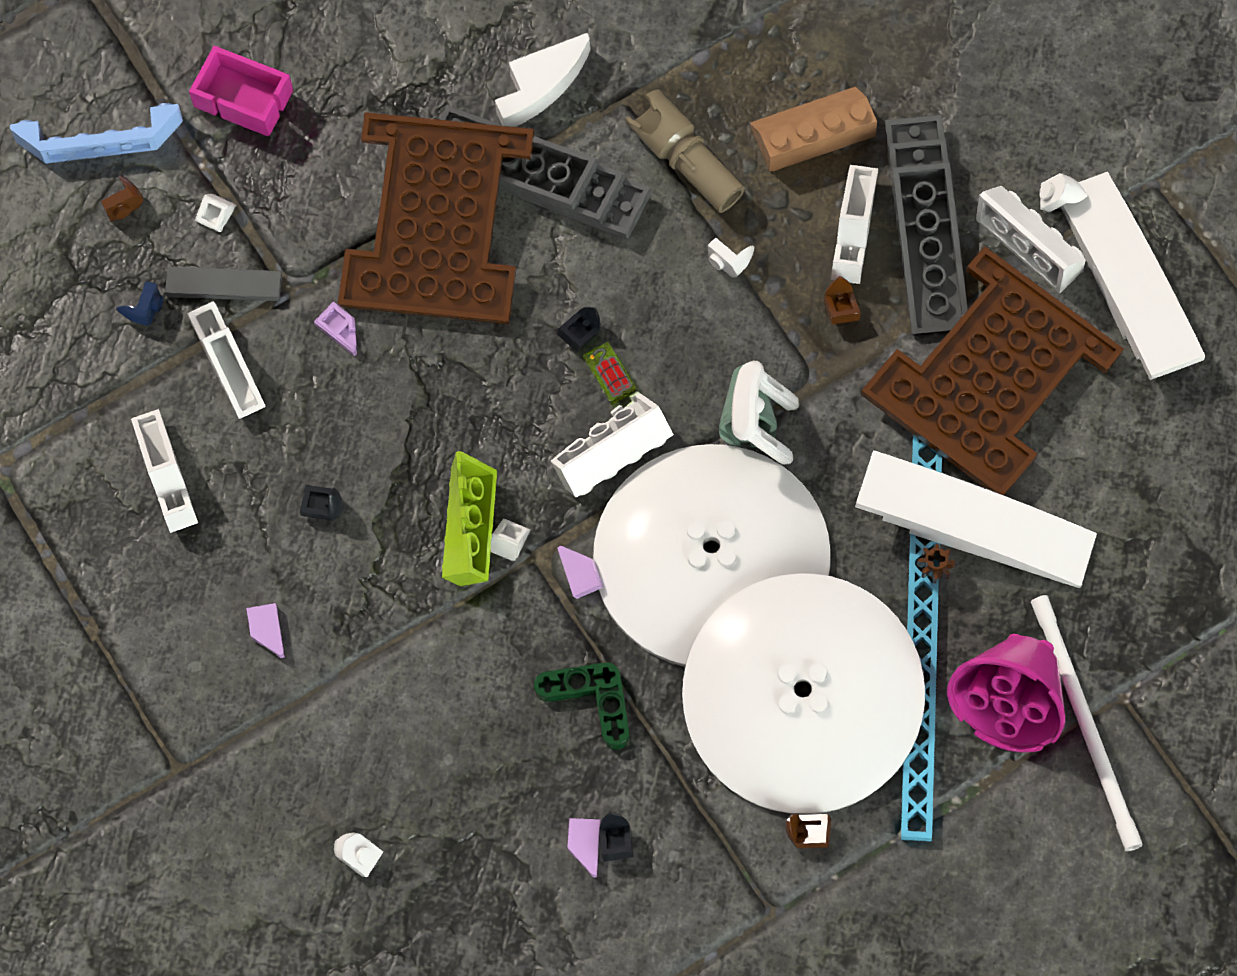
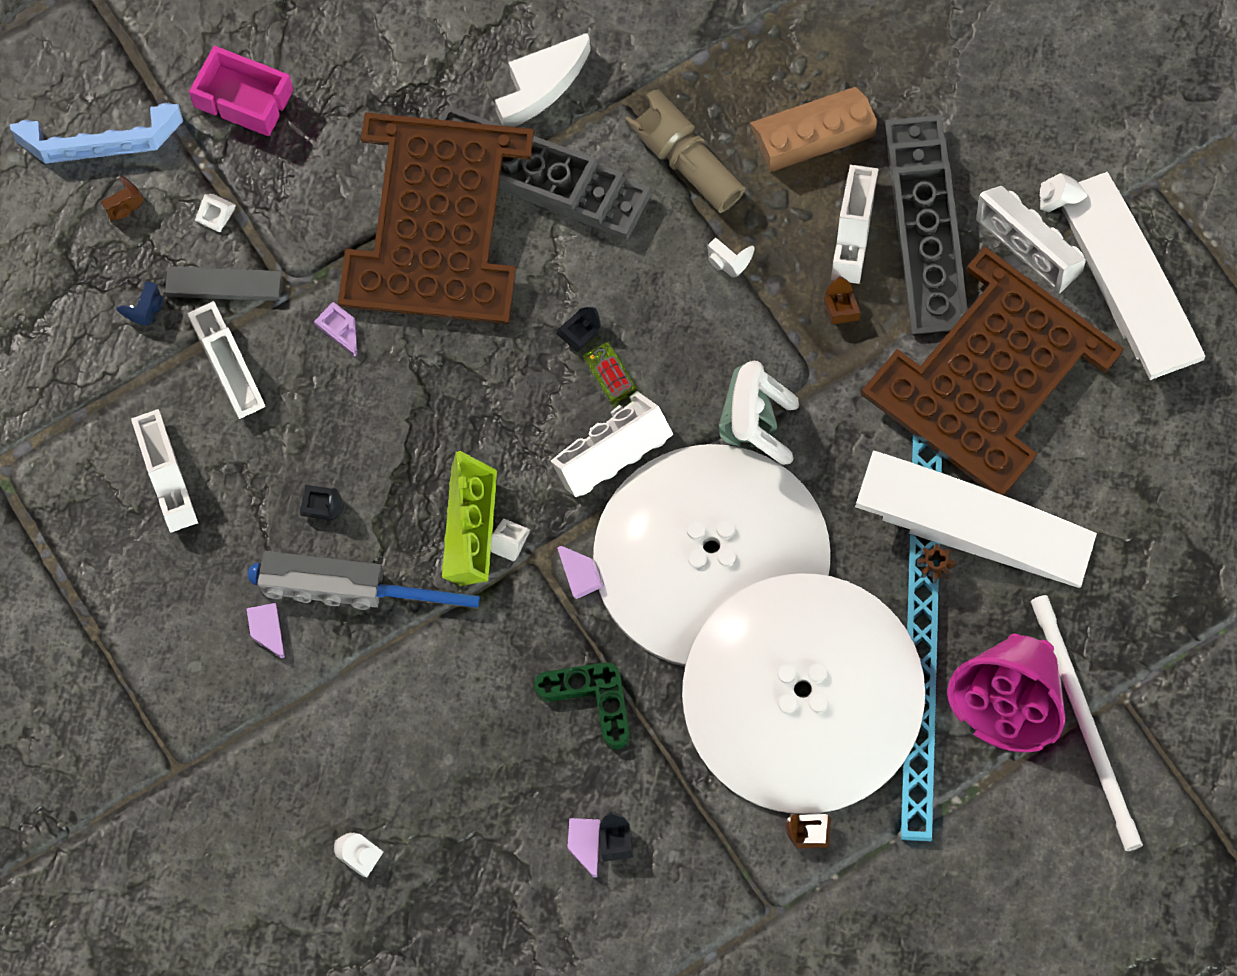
(337, 582): none -> piece

